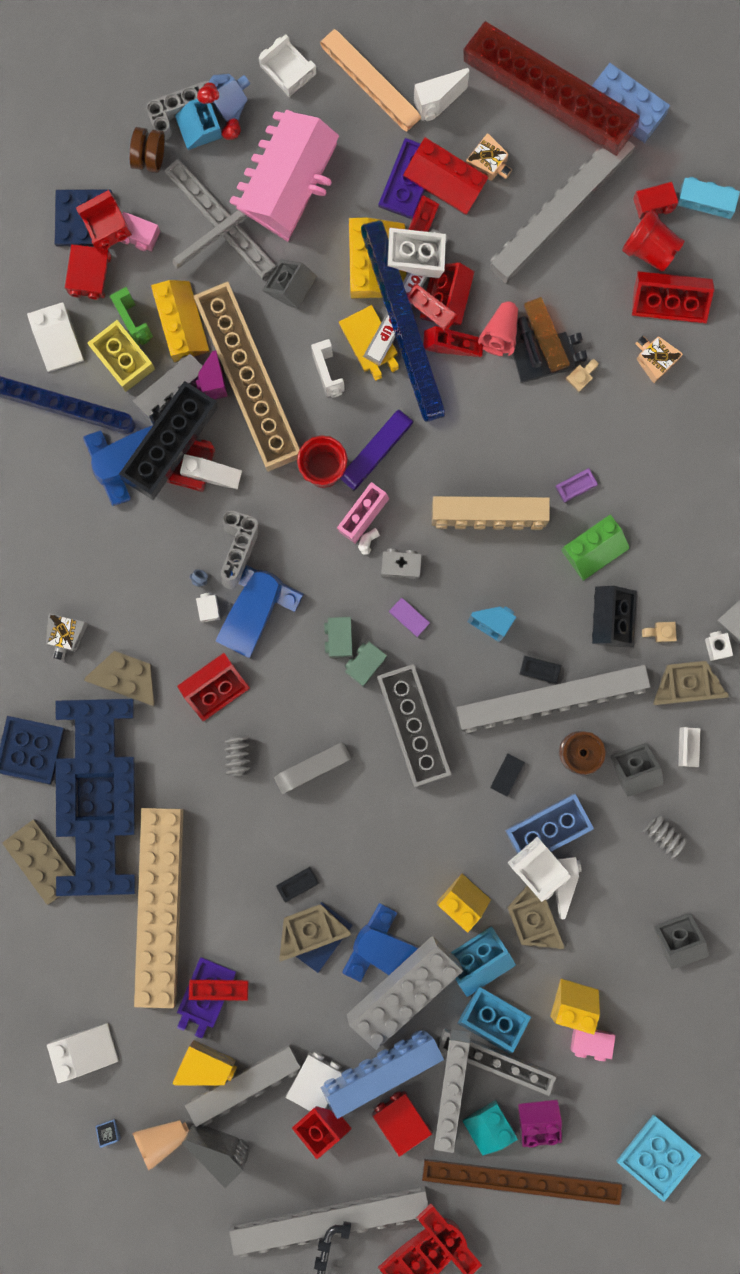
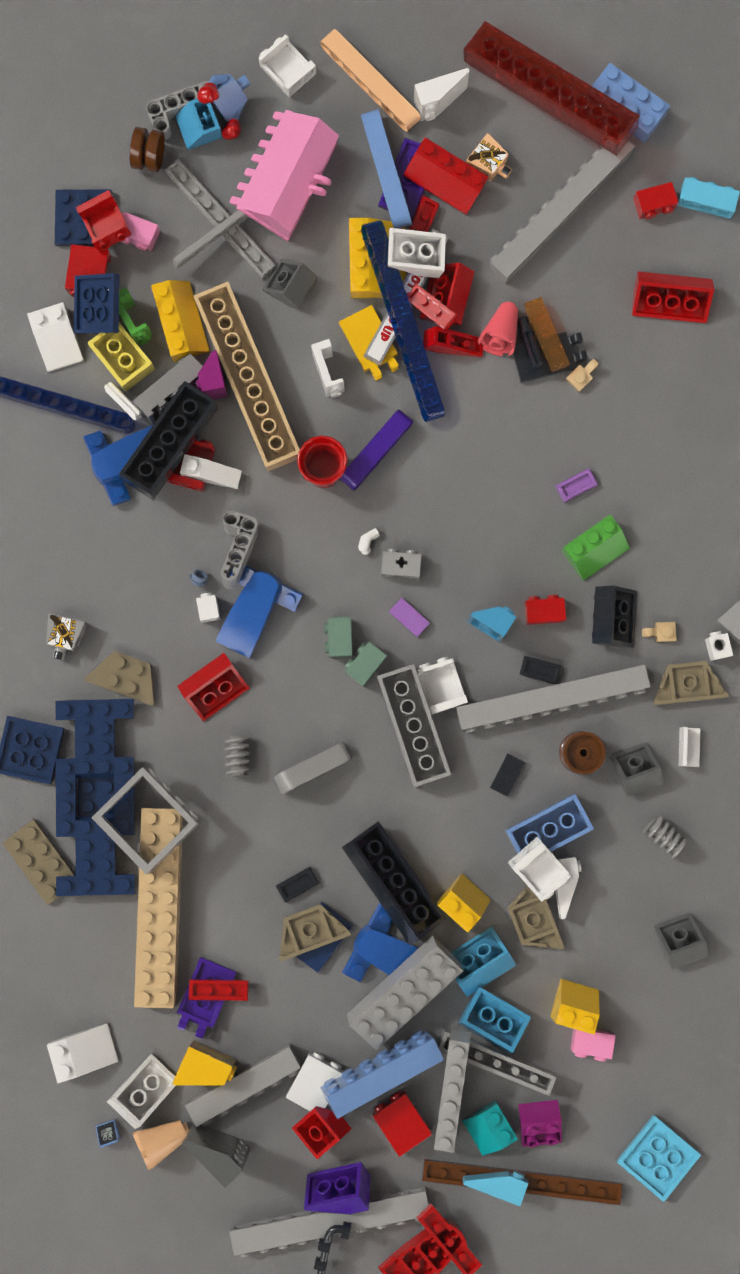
(96, 303): none -> dark blue plate
(123, 401): none -> white axle
(123, 843): none -> light grey window
(142, 1091): none -> white slope
(338, 1190): none -> dark purple slope
(363, 513): bright pink brick -> none
(386, 169): none -> medium blue beam
(394, 883): none -> black brick
(441, 685): none -> white panel
(490, 512): tan brick -> none
(502, 1185): none -> medium azure slope
(544, 610): none -> red brick
(653, 242): red piece -> none
(656, 357): torso -> none

